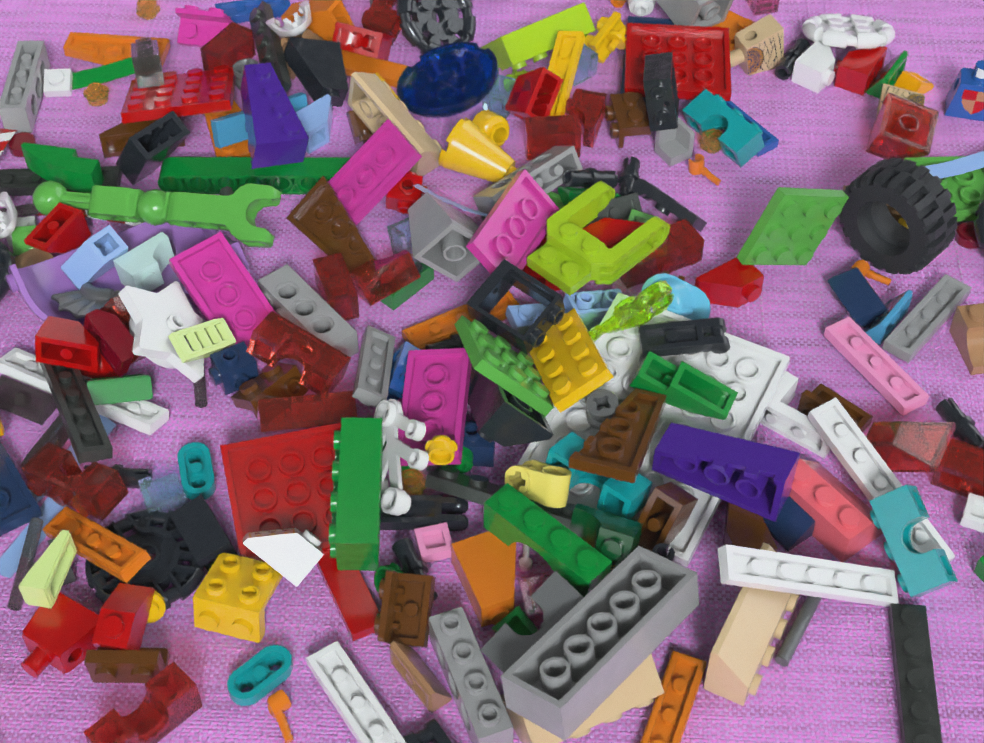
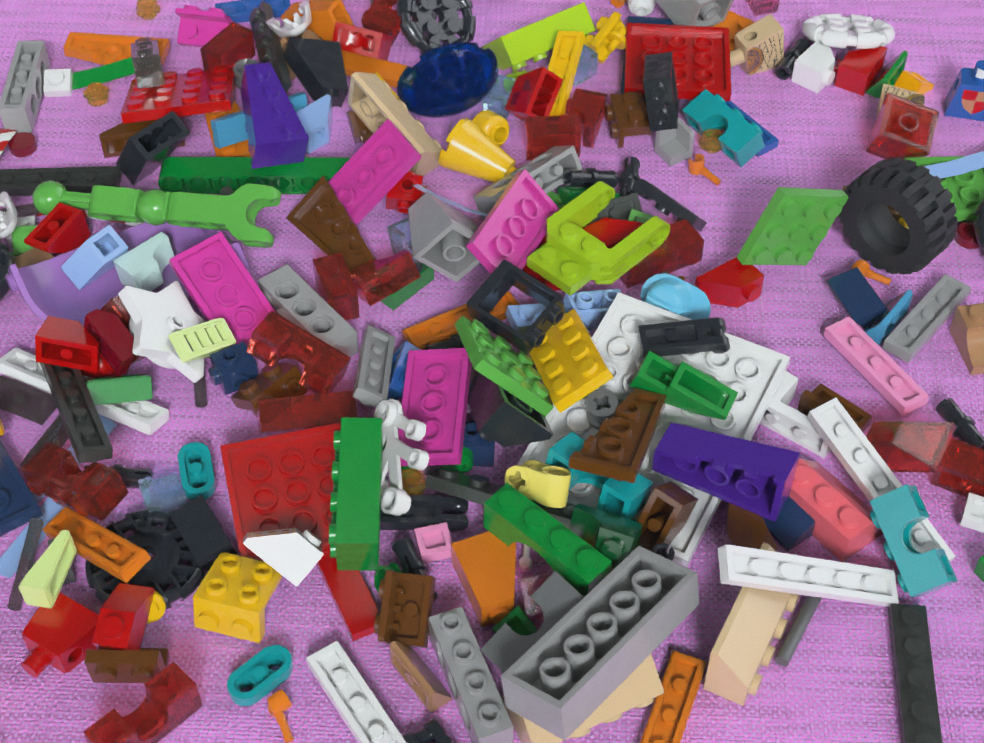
(63, 166): green slope -> none
(84, 300): dark grey arm -> none
(441, 450): yellow plate -> none
(636, 310): clear neon green animal -> none

